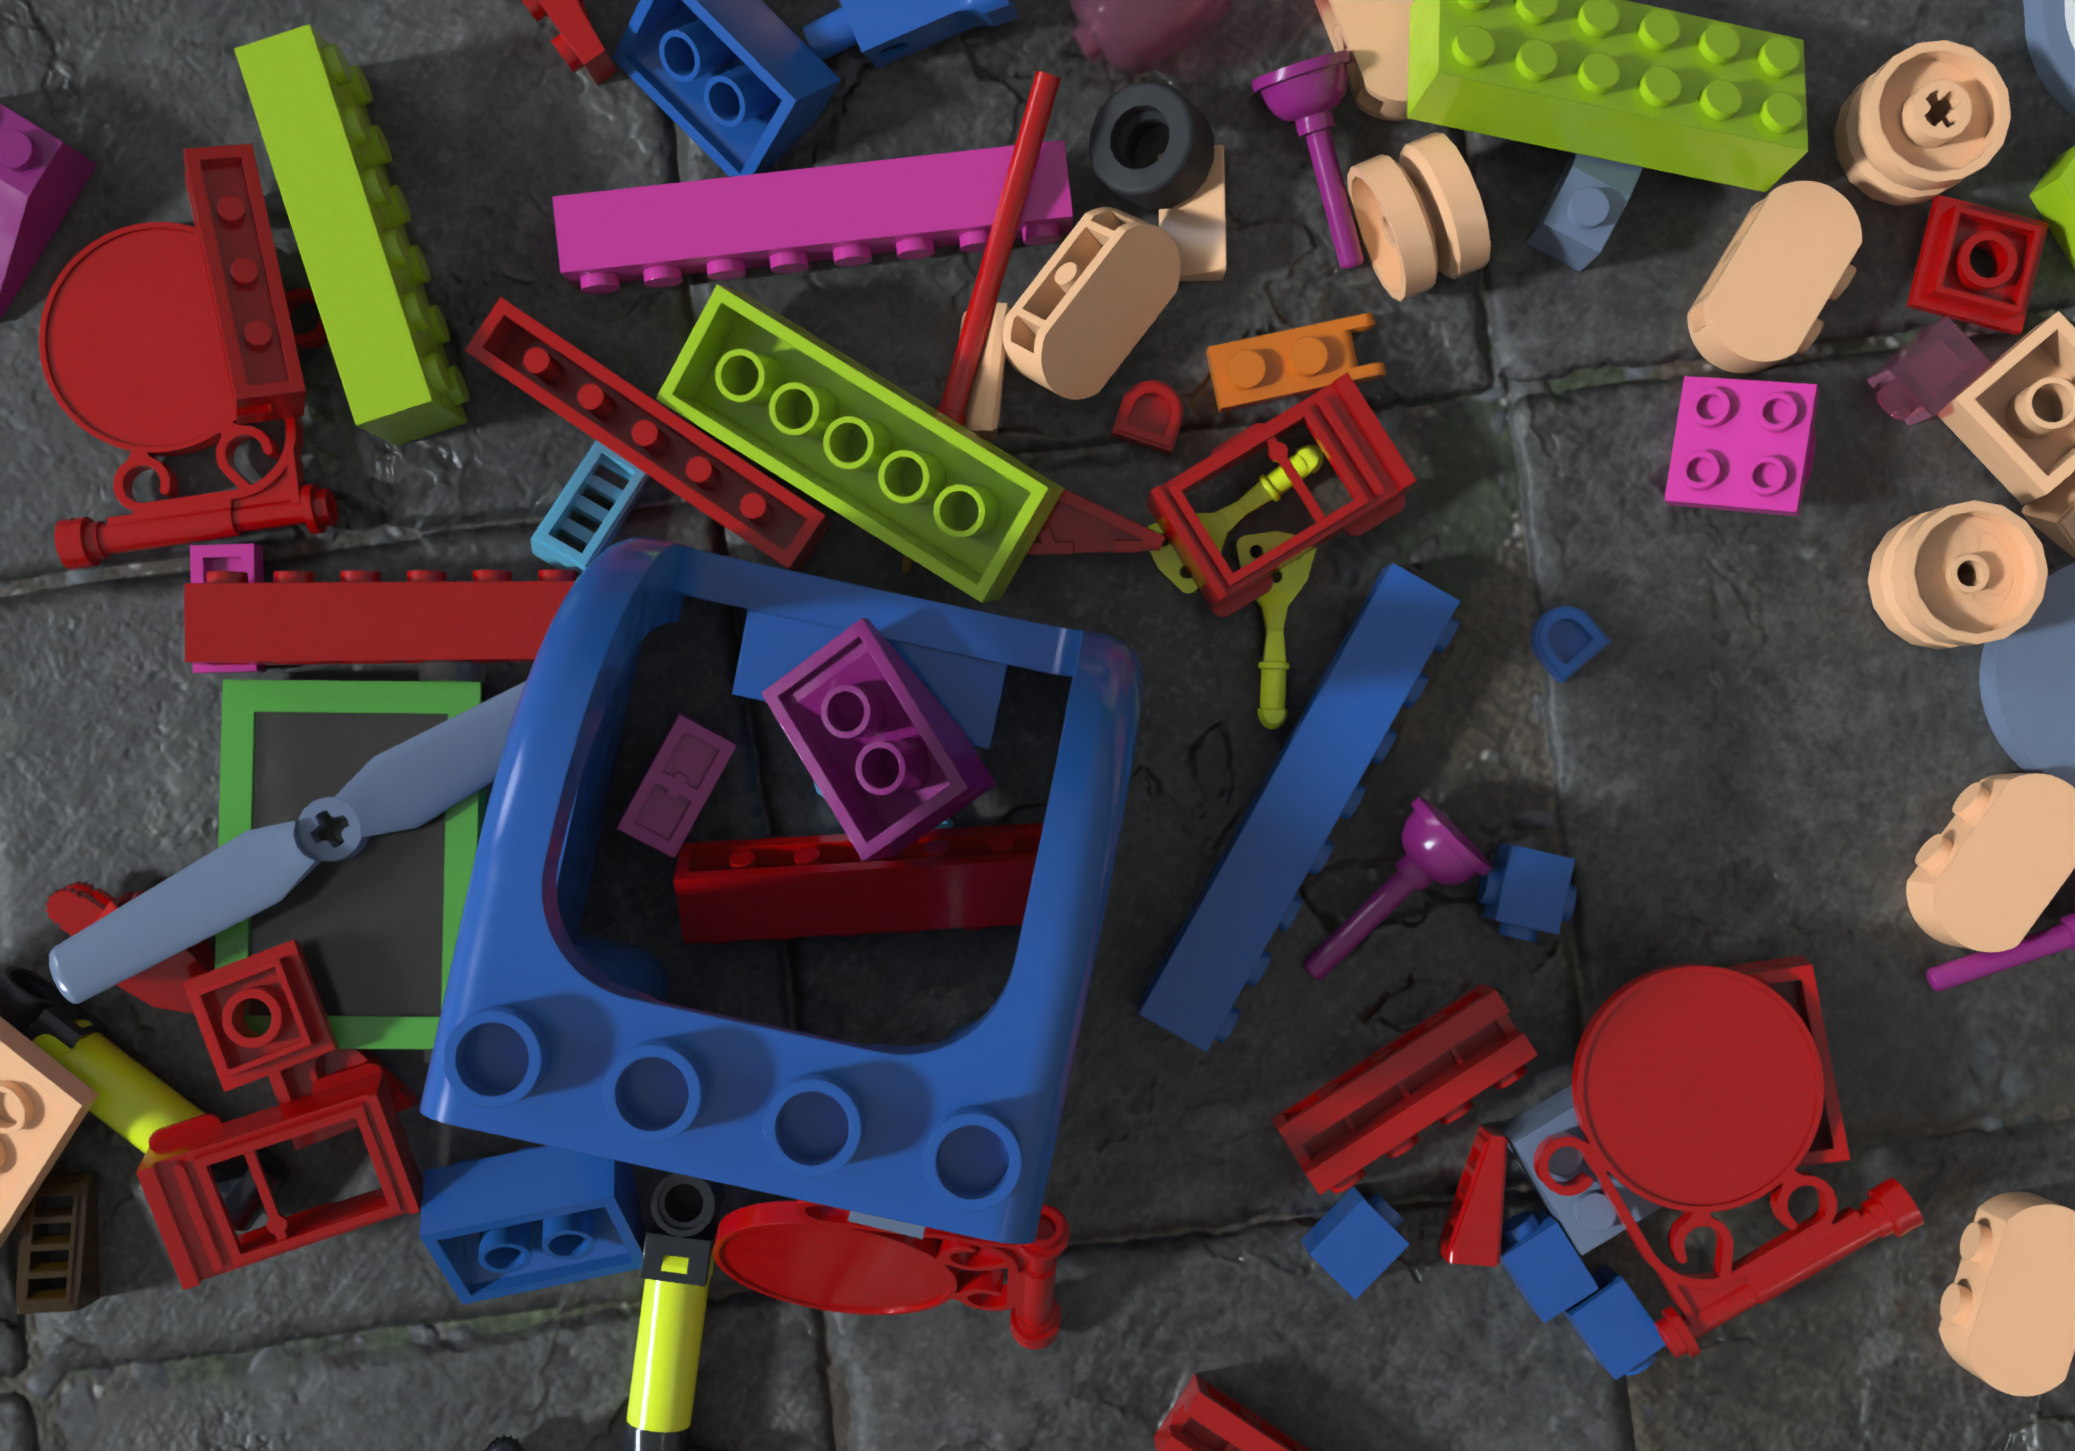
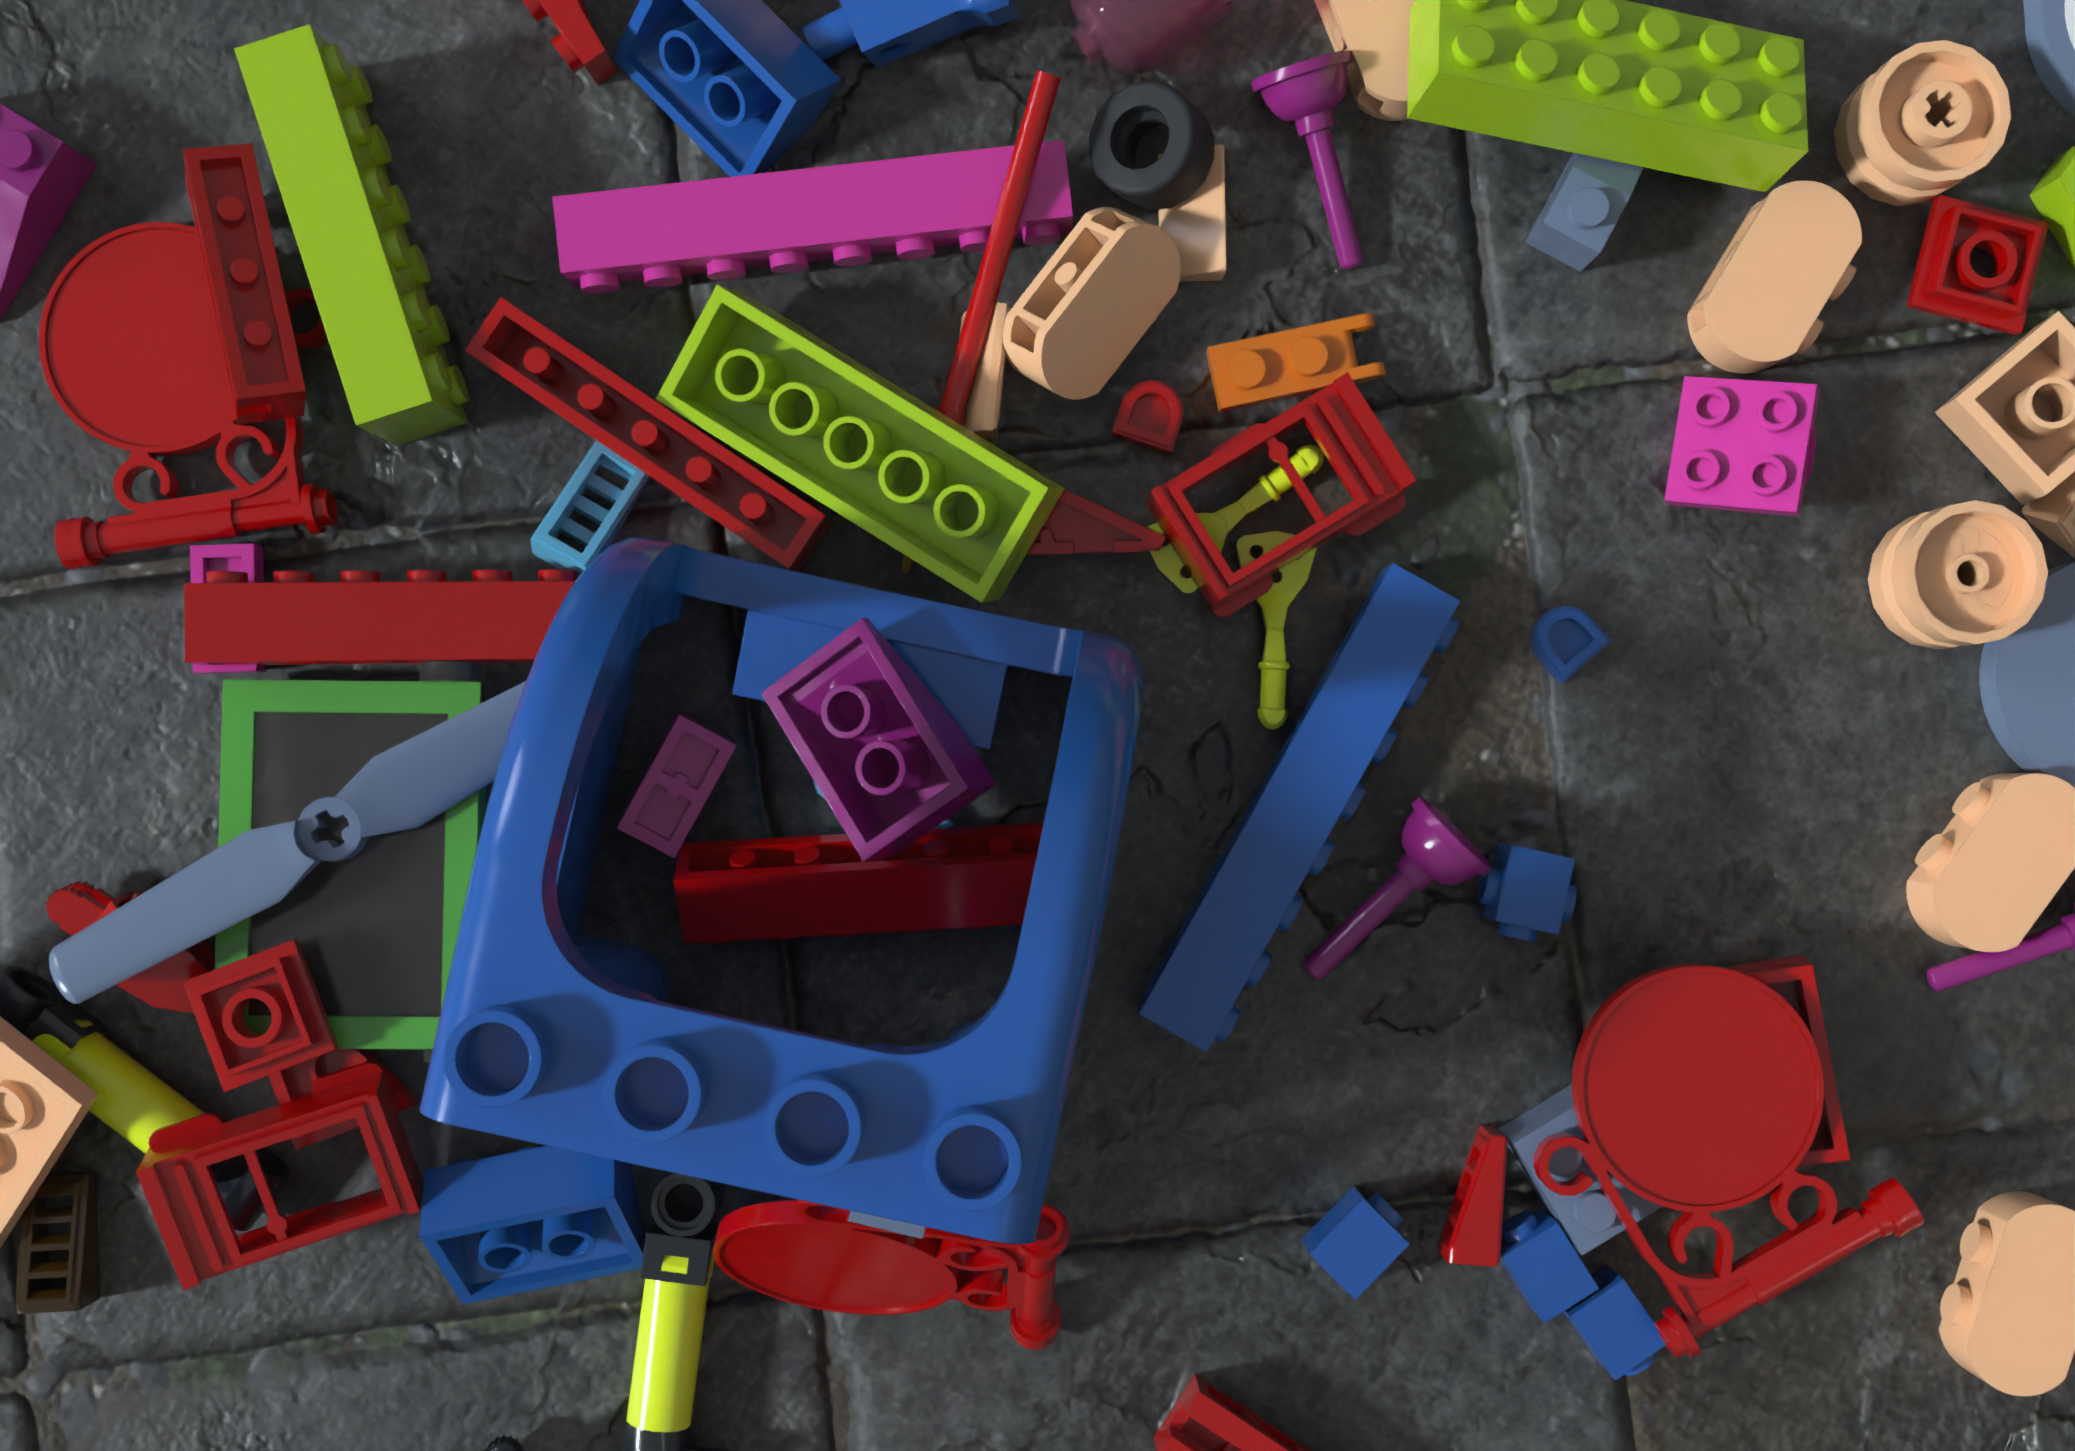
(1405, 1088): red brick -> none
(1419, 216): light nougat wheel -> none
(1927, 372): clear pink brick -> none

